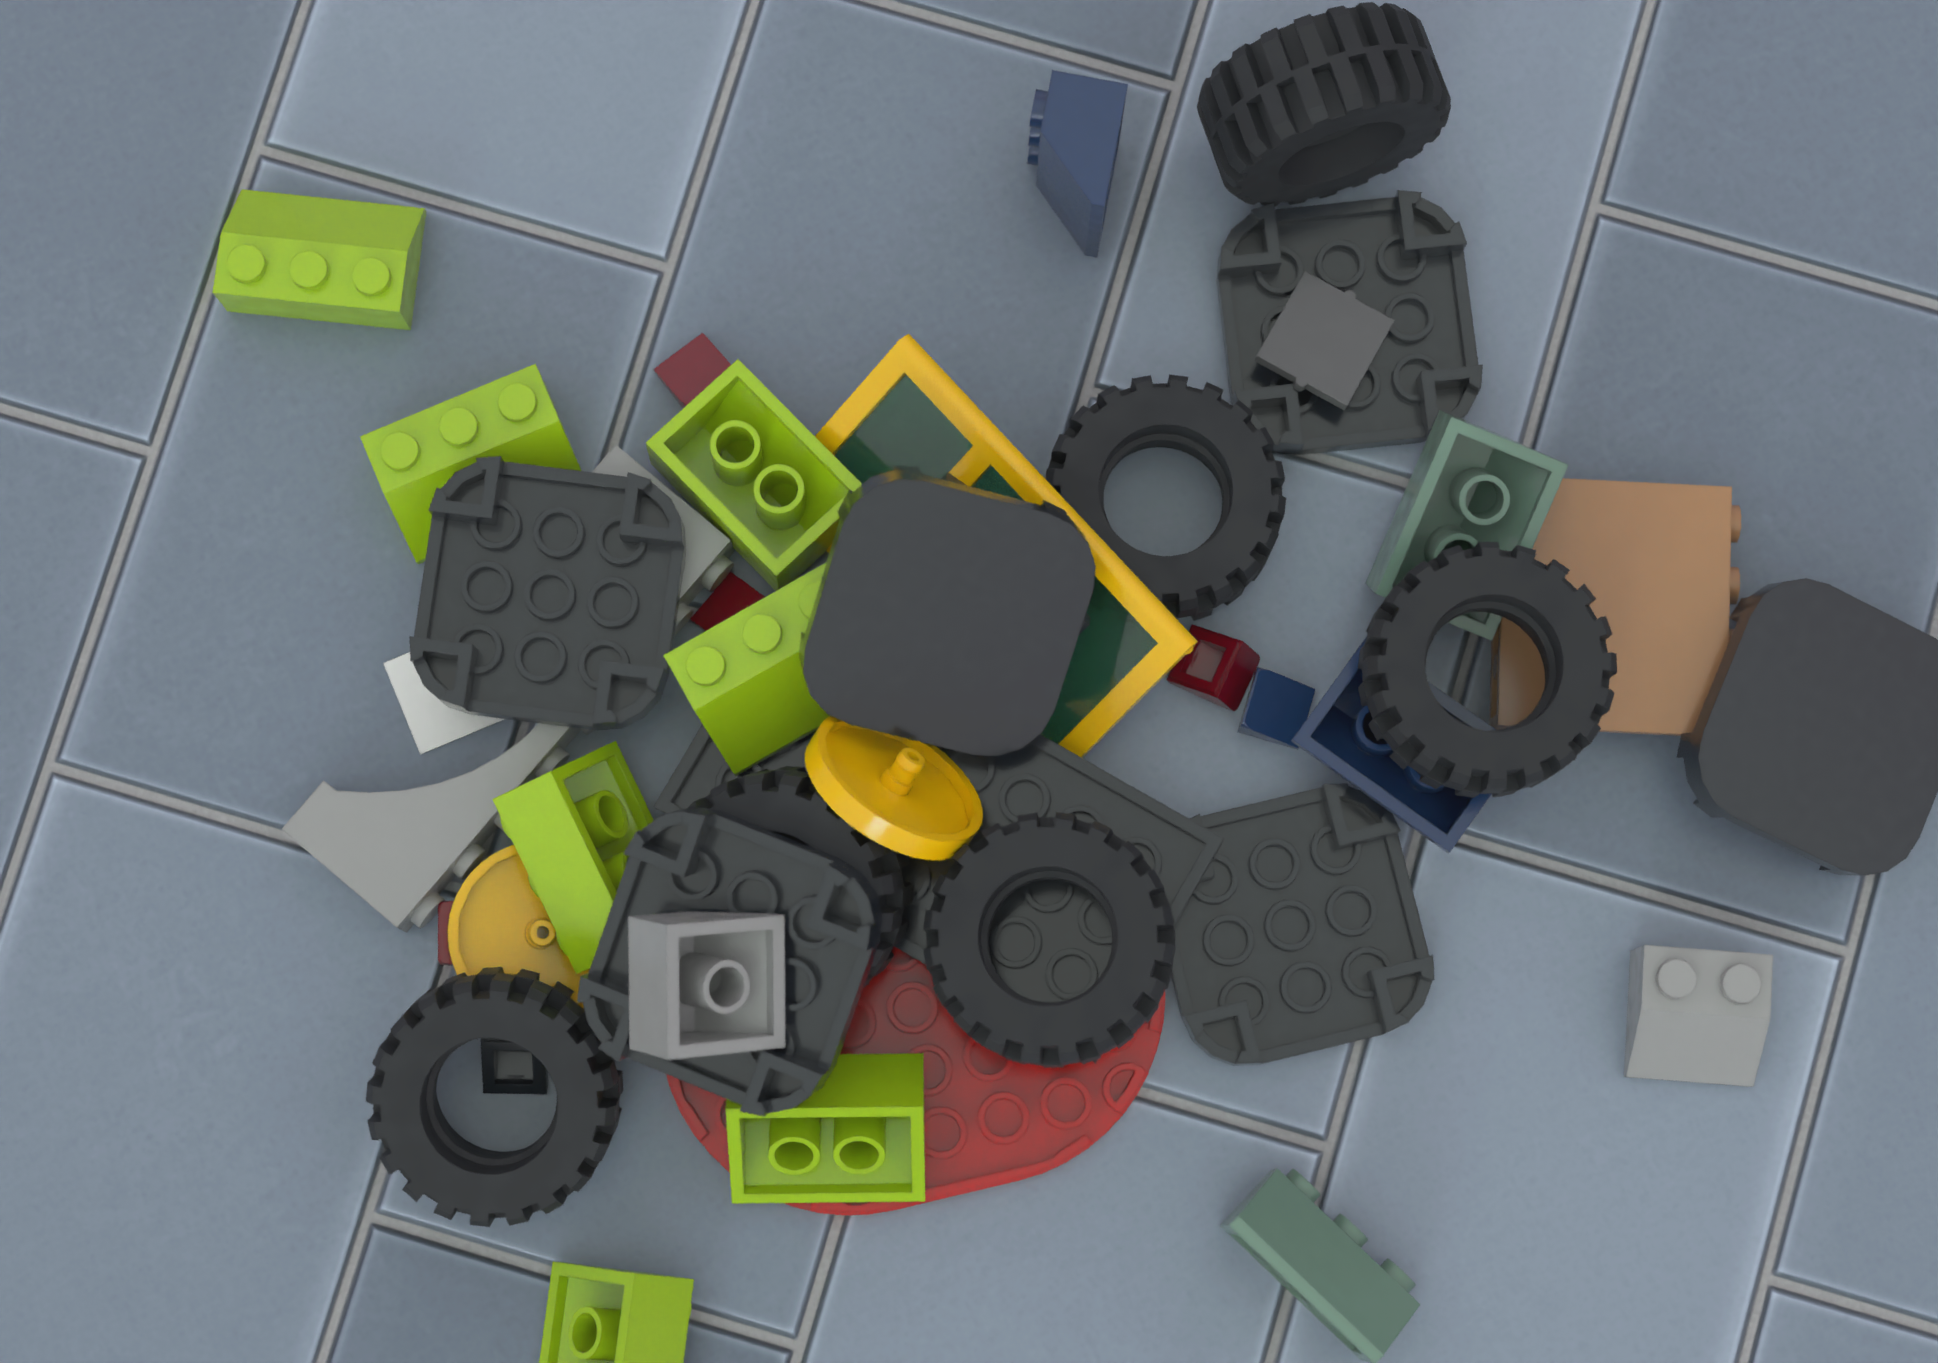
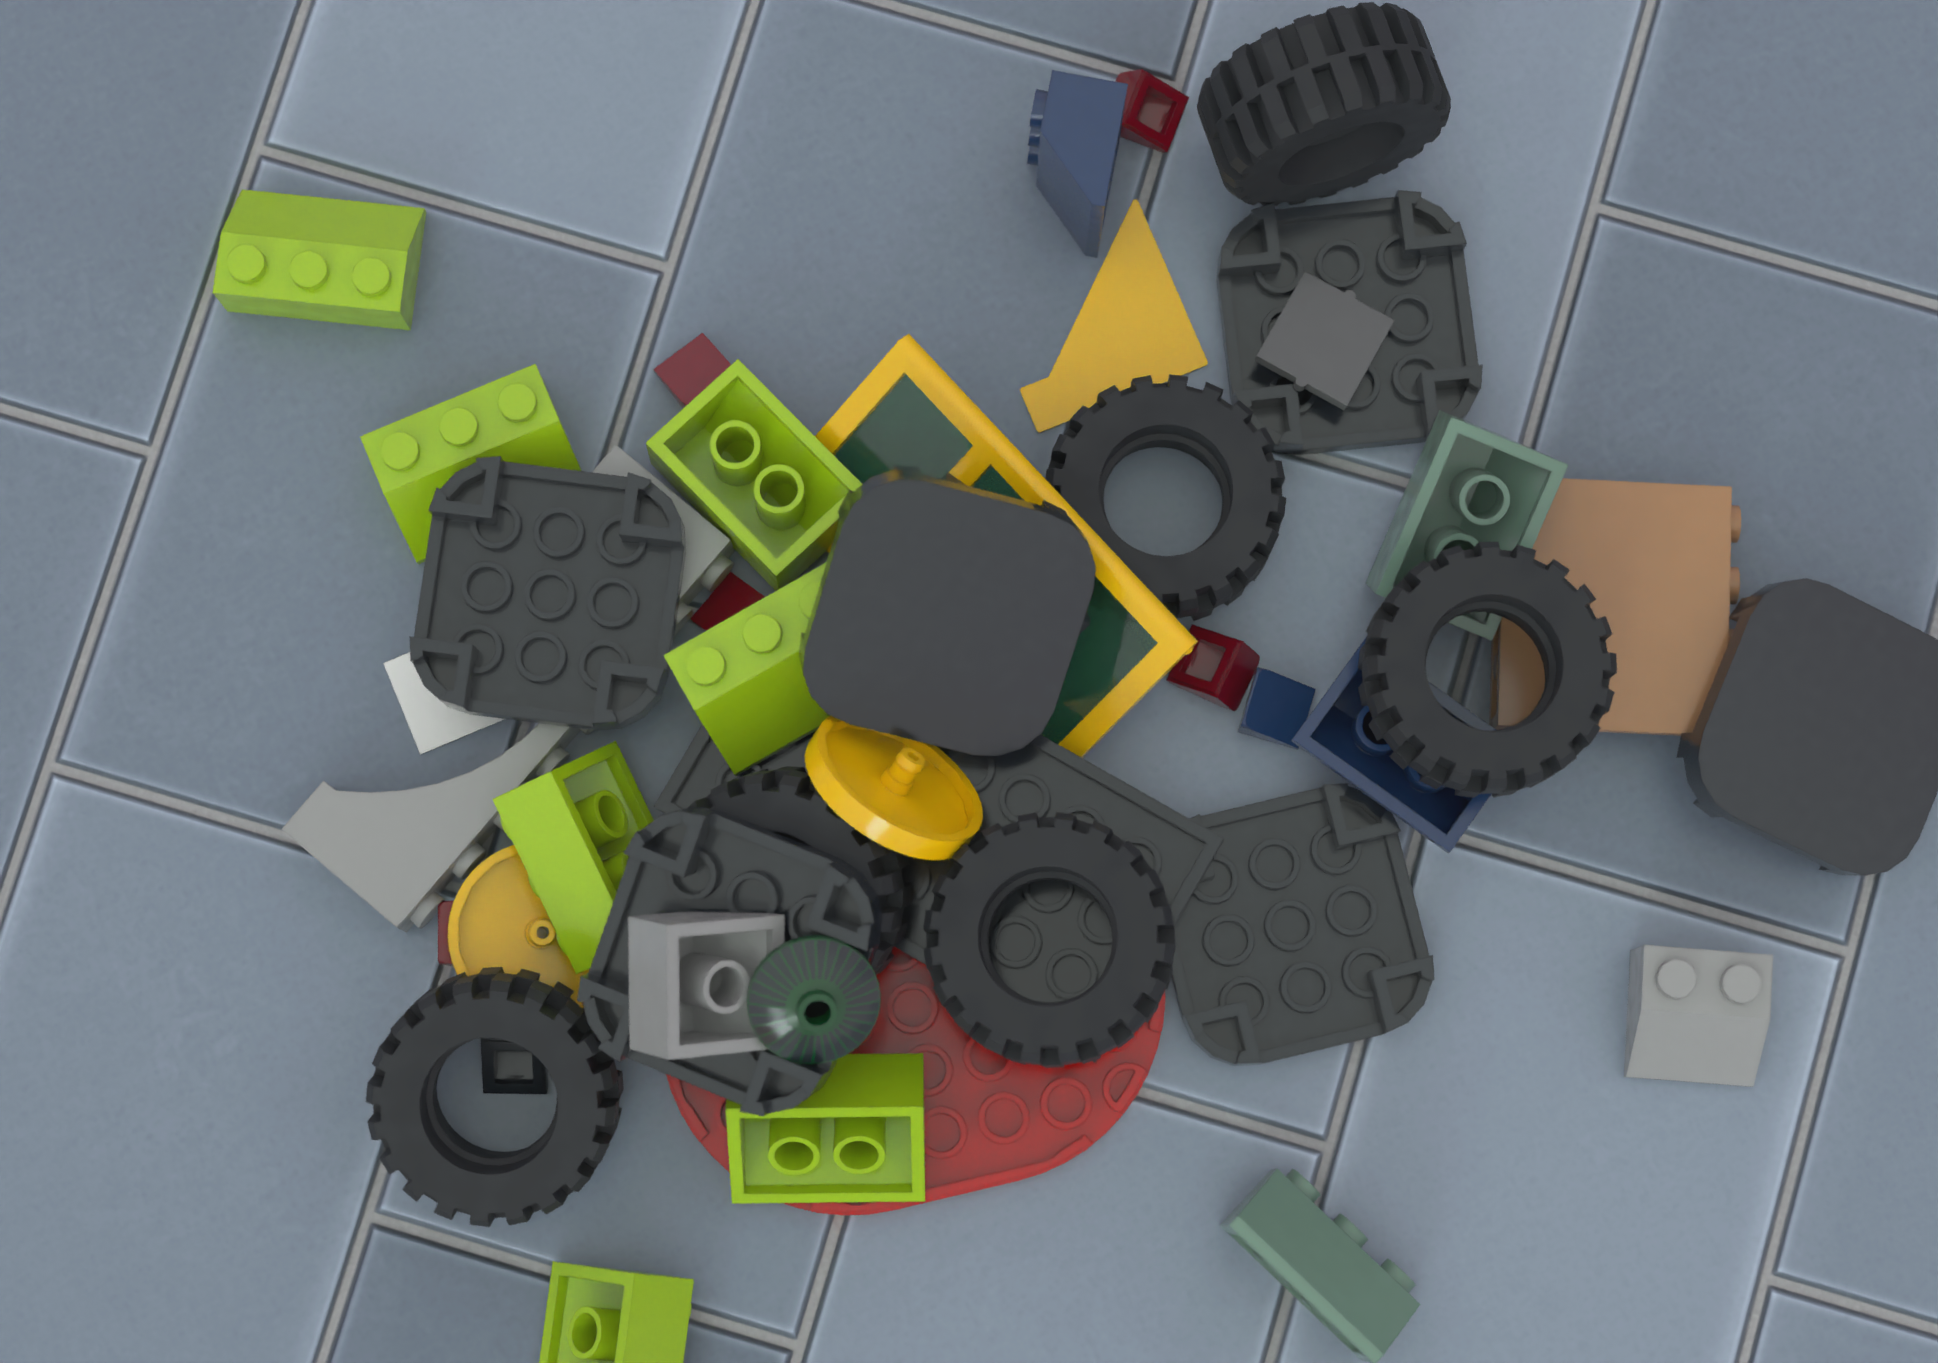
(809, 972): none -> dish
(1123, 332): none -> yellow sticker
(1150, 110): none -> dark red slope

